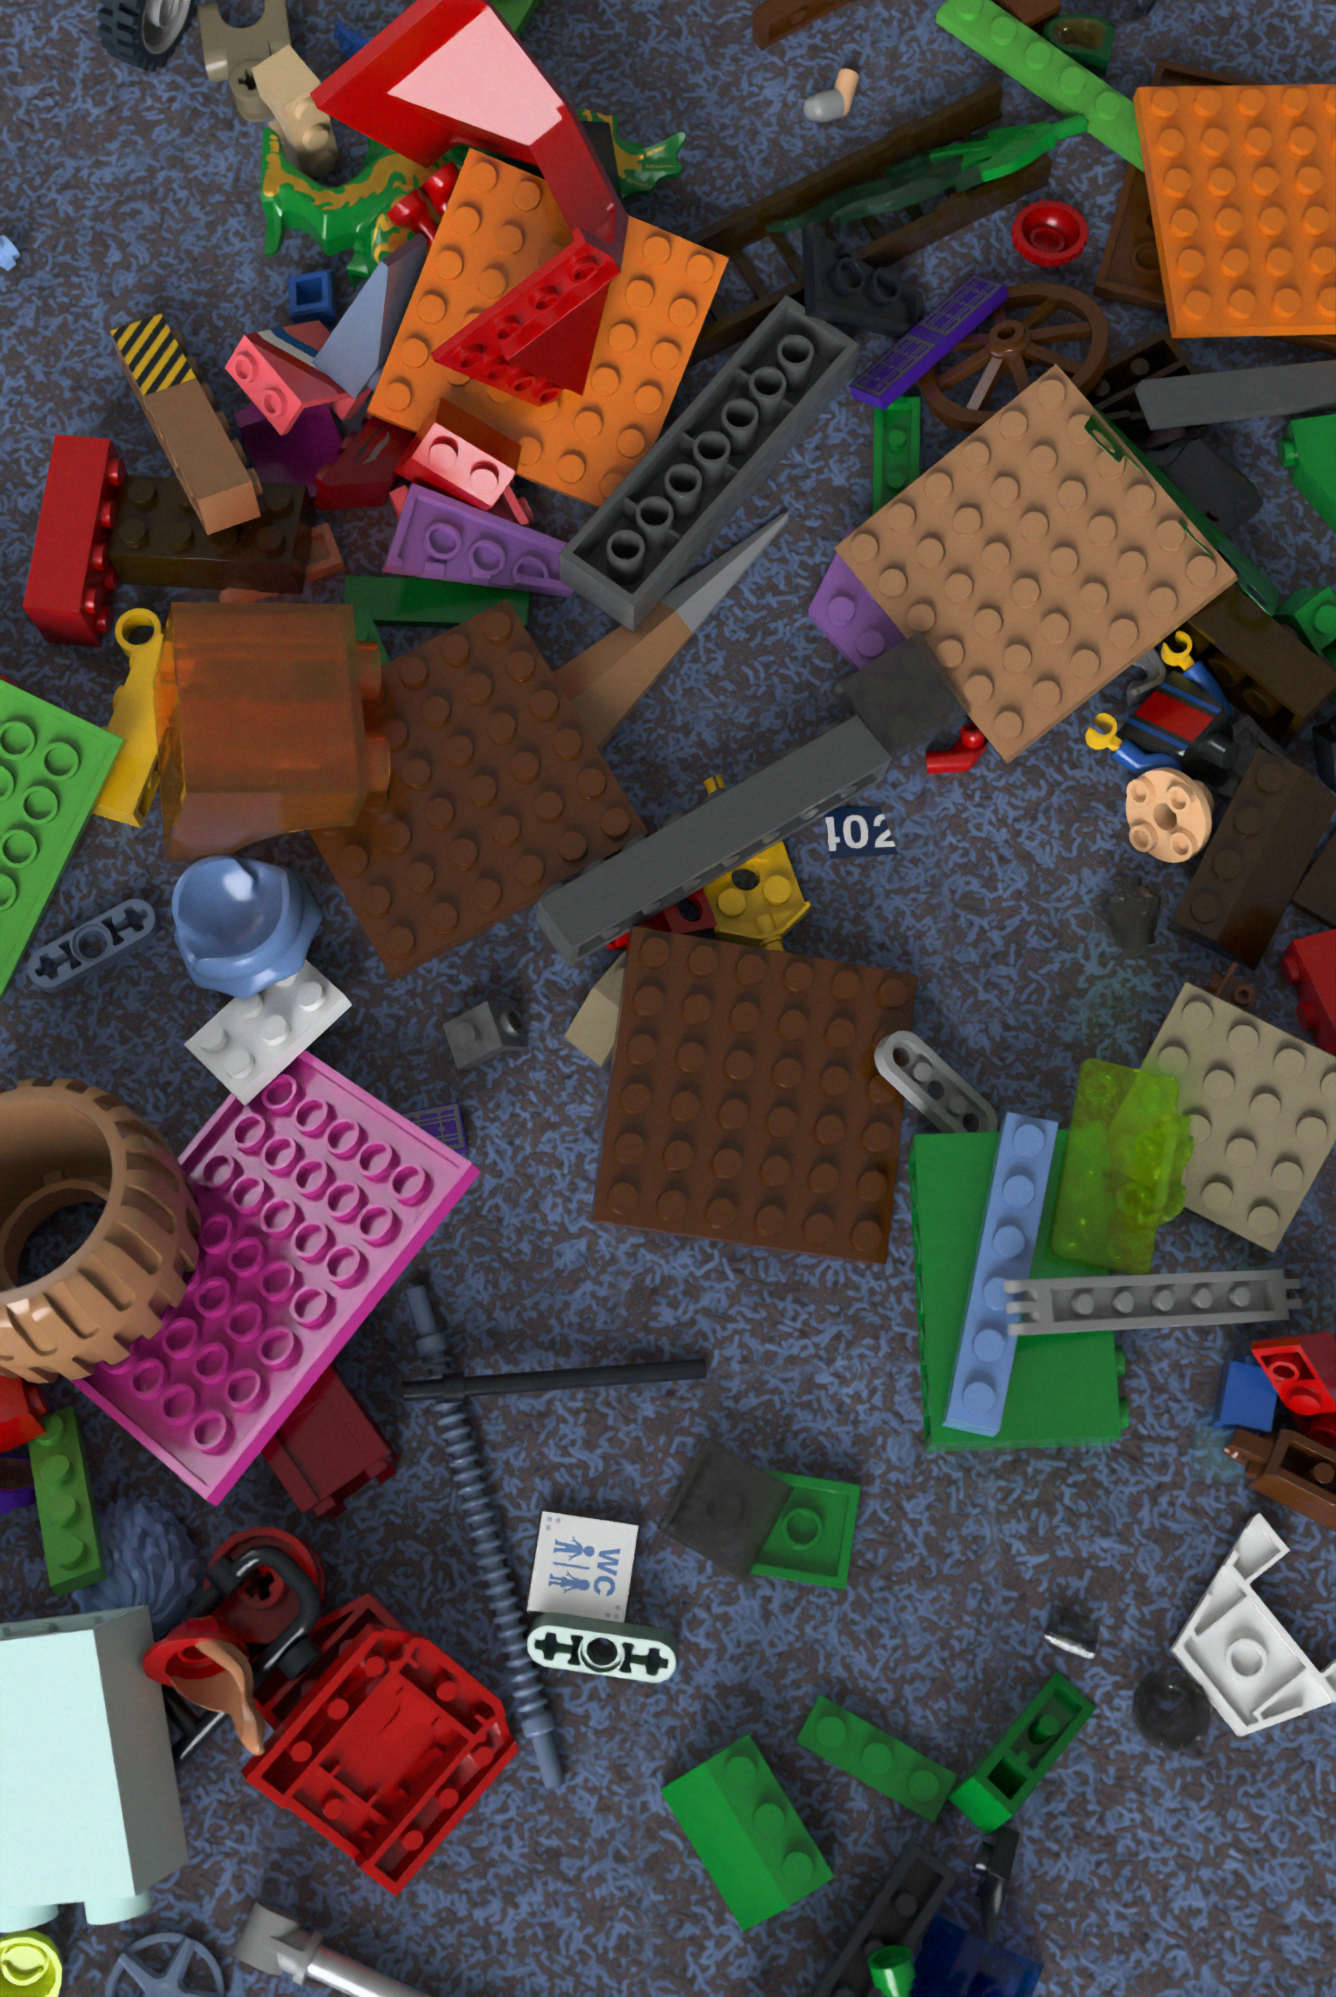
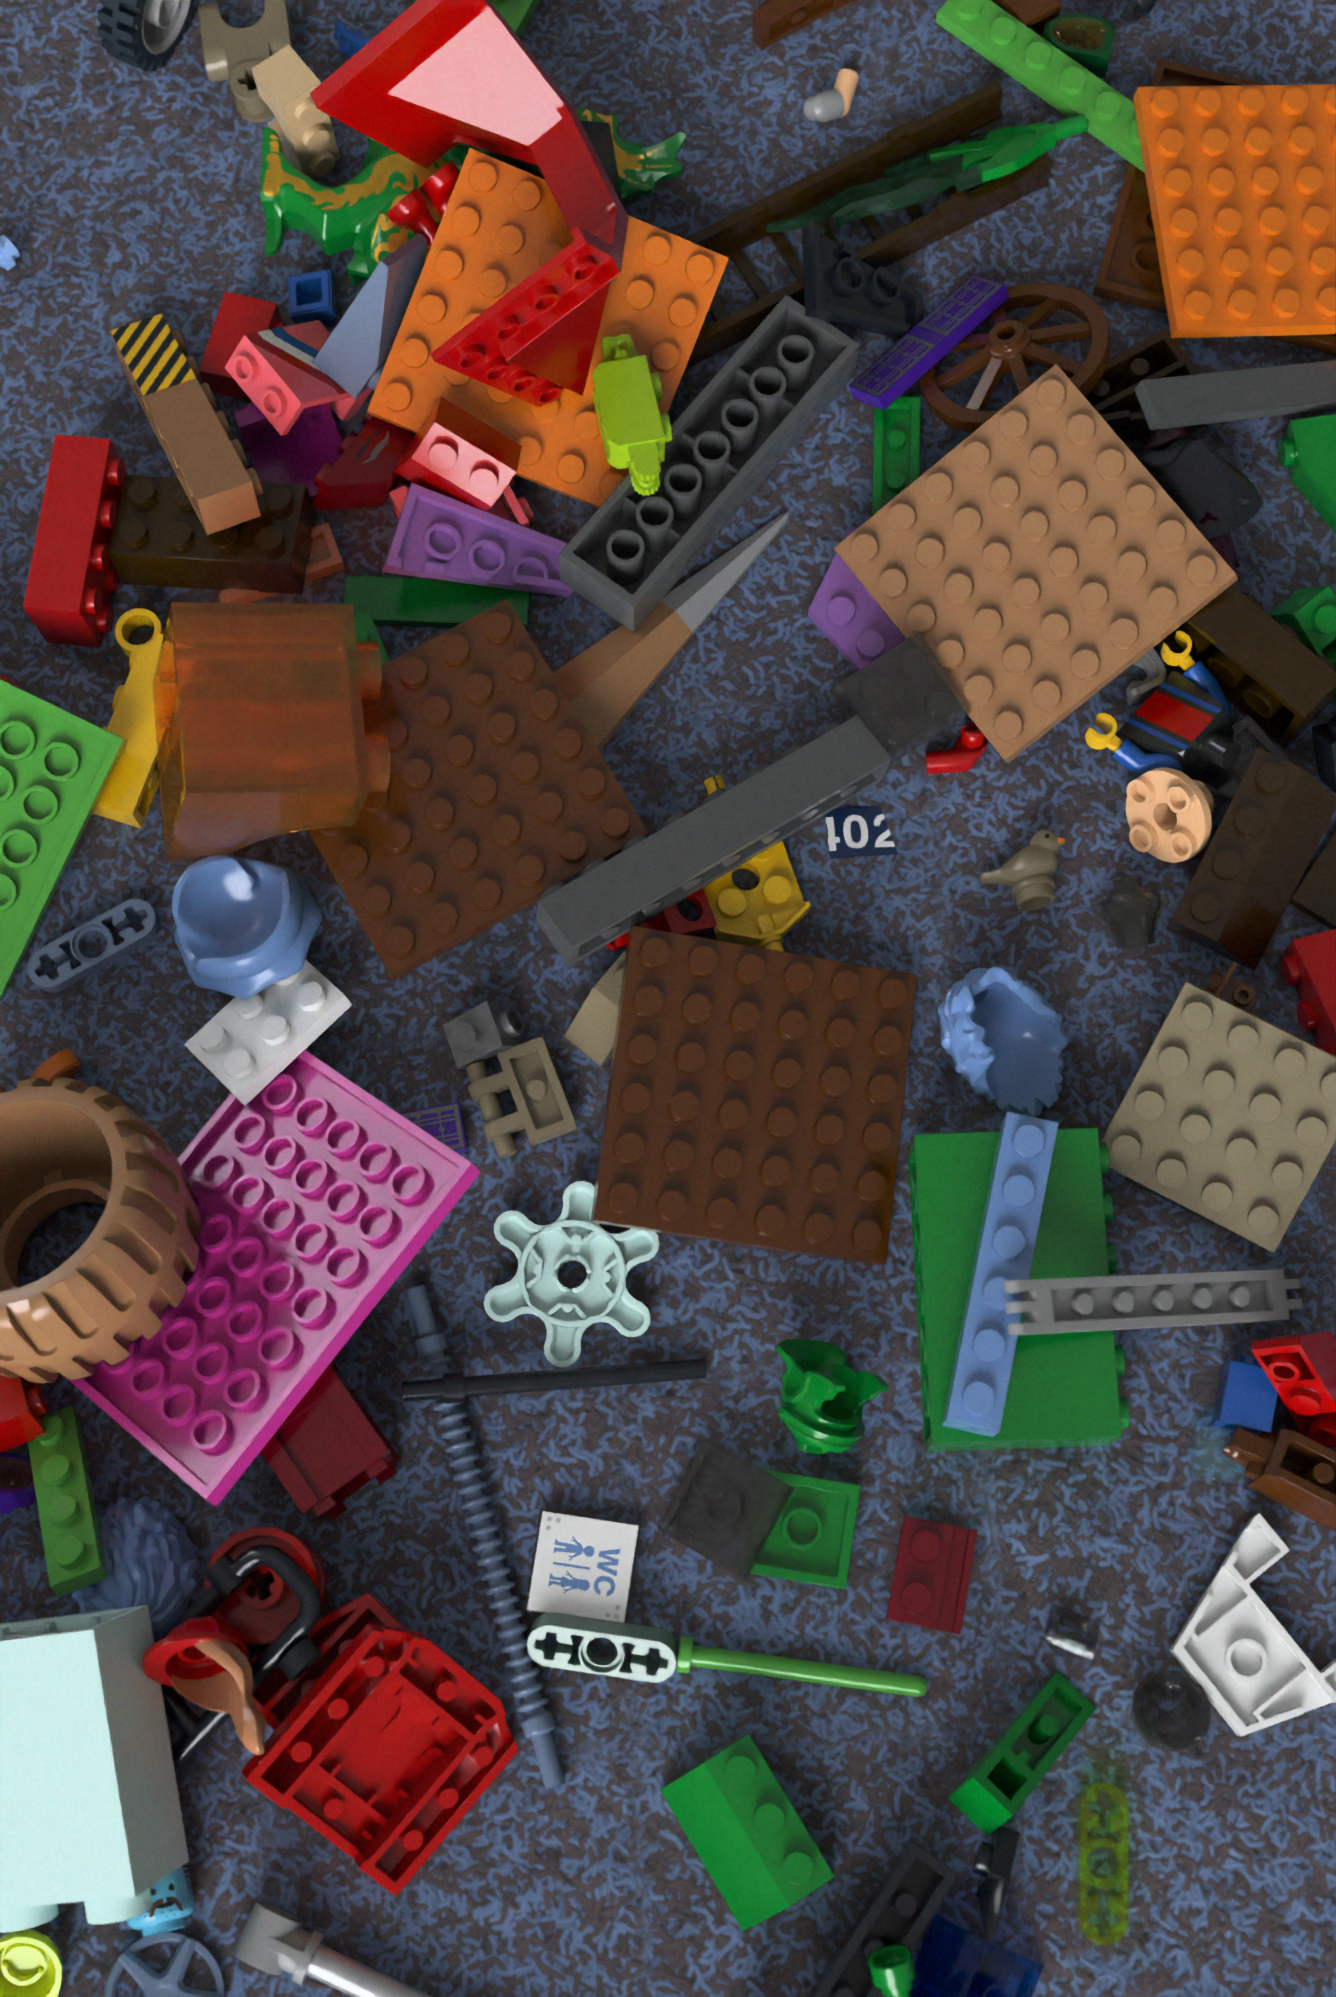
(61, 1064): none -> orange tile
(171, 1904): none -> medium azure head
(235, 318): none -> red brick
(536, 1092): none -> dark tan plate
(536, 1284): none -> light aqua plate
(629, 413): none -> lime hinge
(797, 1669): none -> bright green bar
(823, 1396): none -> green helmet
(876, 1758): green plate -> none
(921, 1067): light grey plate -> none
(931, 1575): none -> dark red plate
(1004, 1040): none -> medium blue hair
(1030, 872): none -> dark tan animal
(1049, 233): red hat -> none
(1090, 1903): none -> clear neon green beam
(1120, 1168): clear neon green bracket -> none
(1248, 571): green piece -> none

